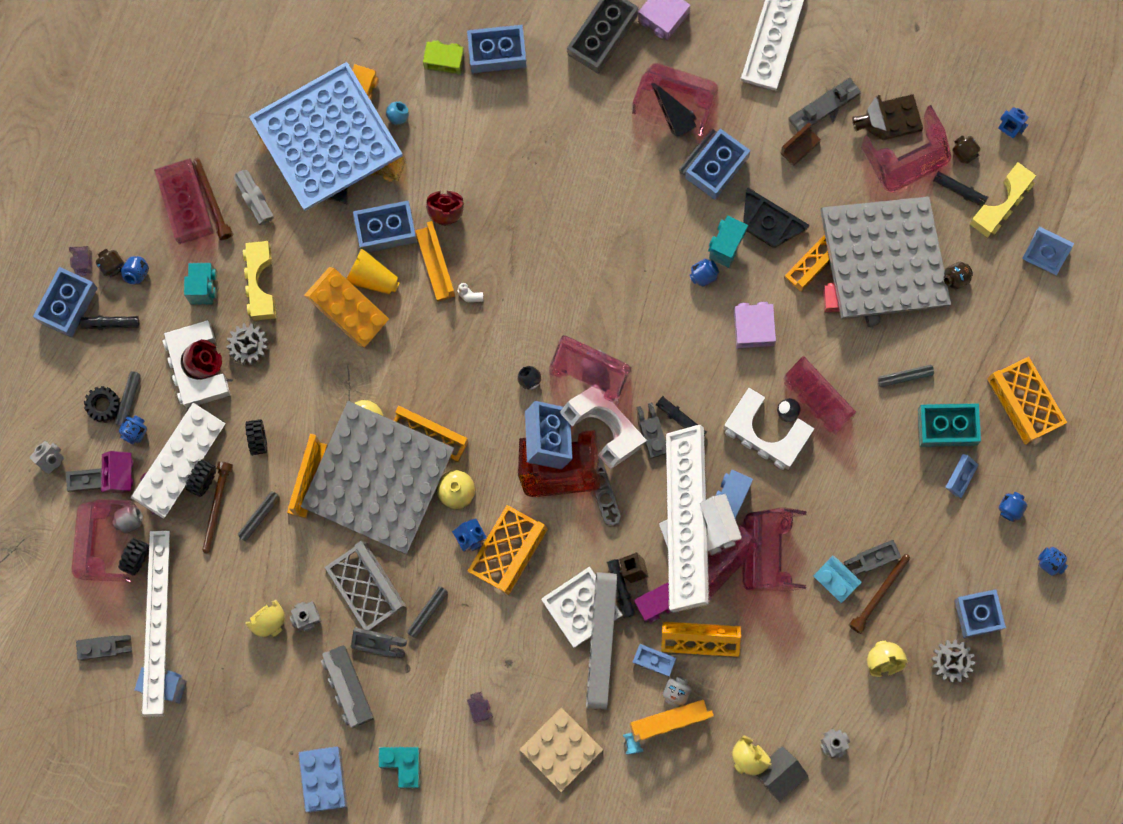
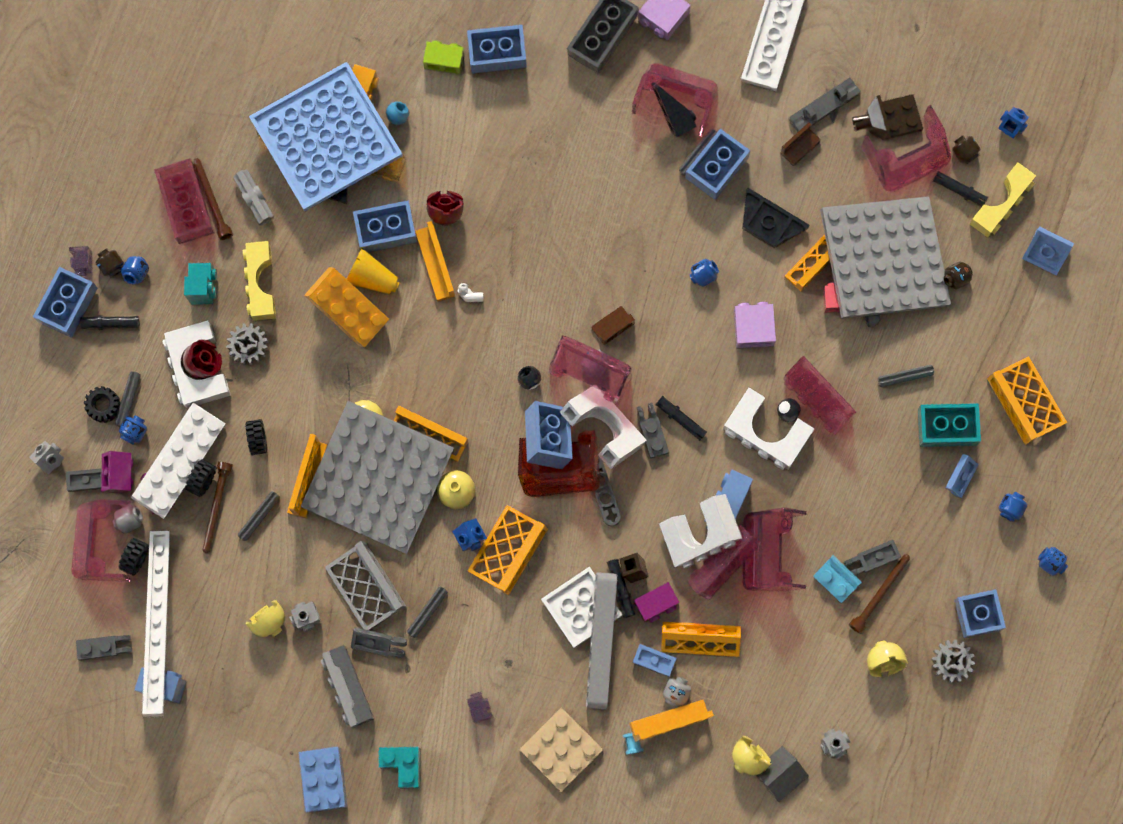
(613, 325): none -> reddish brown panel
(686, 520): white plate -> none
(726, 244): teal brick -> none

